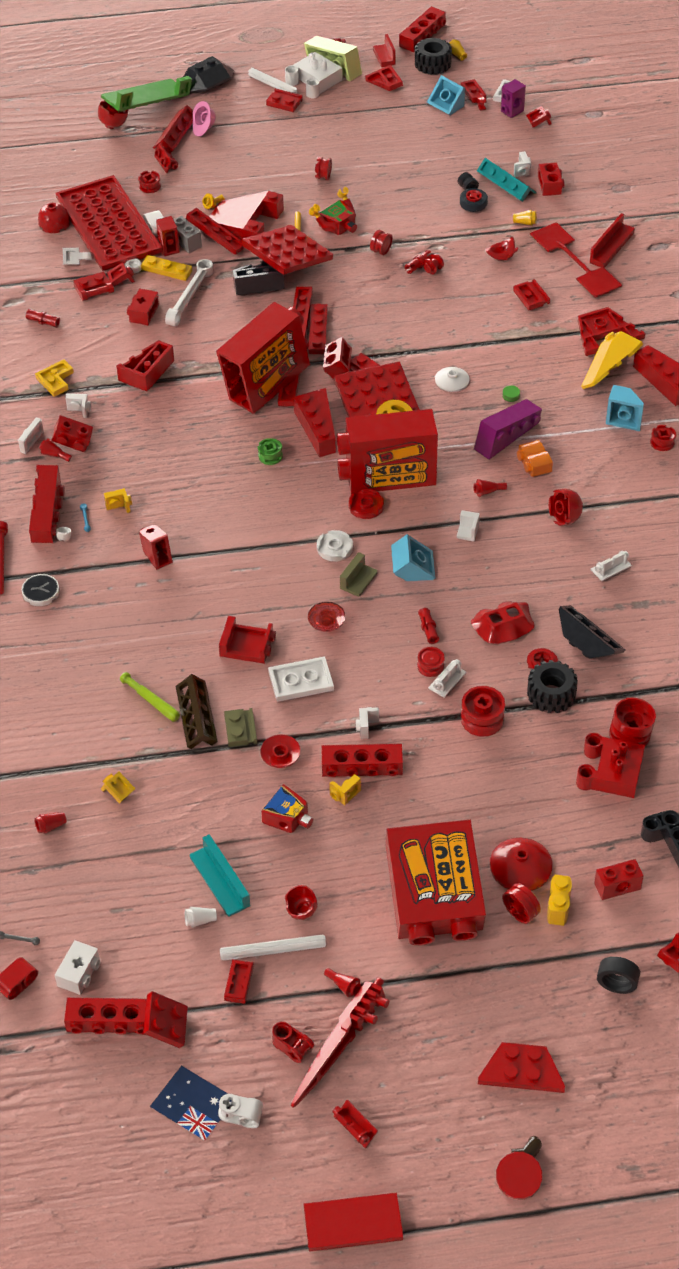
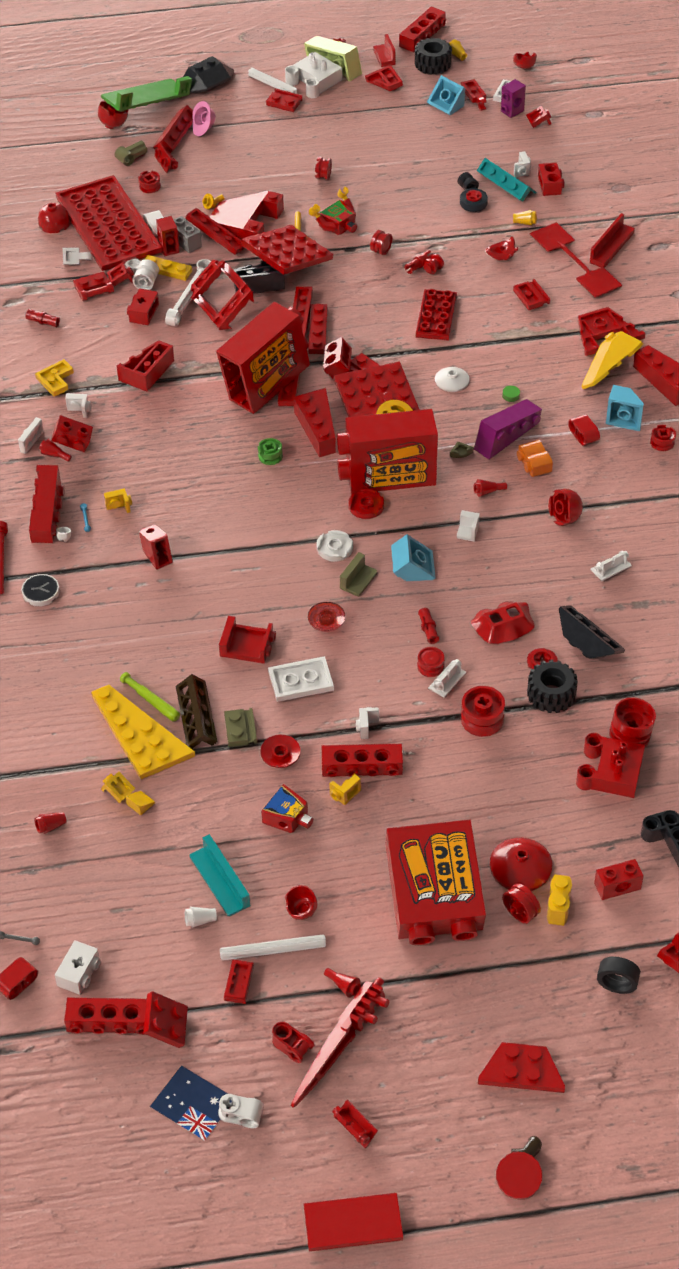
(128, 154): none -> olive piece
(139, 802): none -> yellow slope
(142, 738): none -> yellow wing
(145, 274): none -> white wheel
(233, 306): none -> red wedge
(436, 314): none -> red tile
(461, 450): none -> olive tile
(524, 61): none -> red hair
(584, 429): none -> red beam

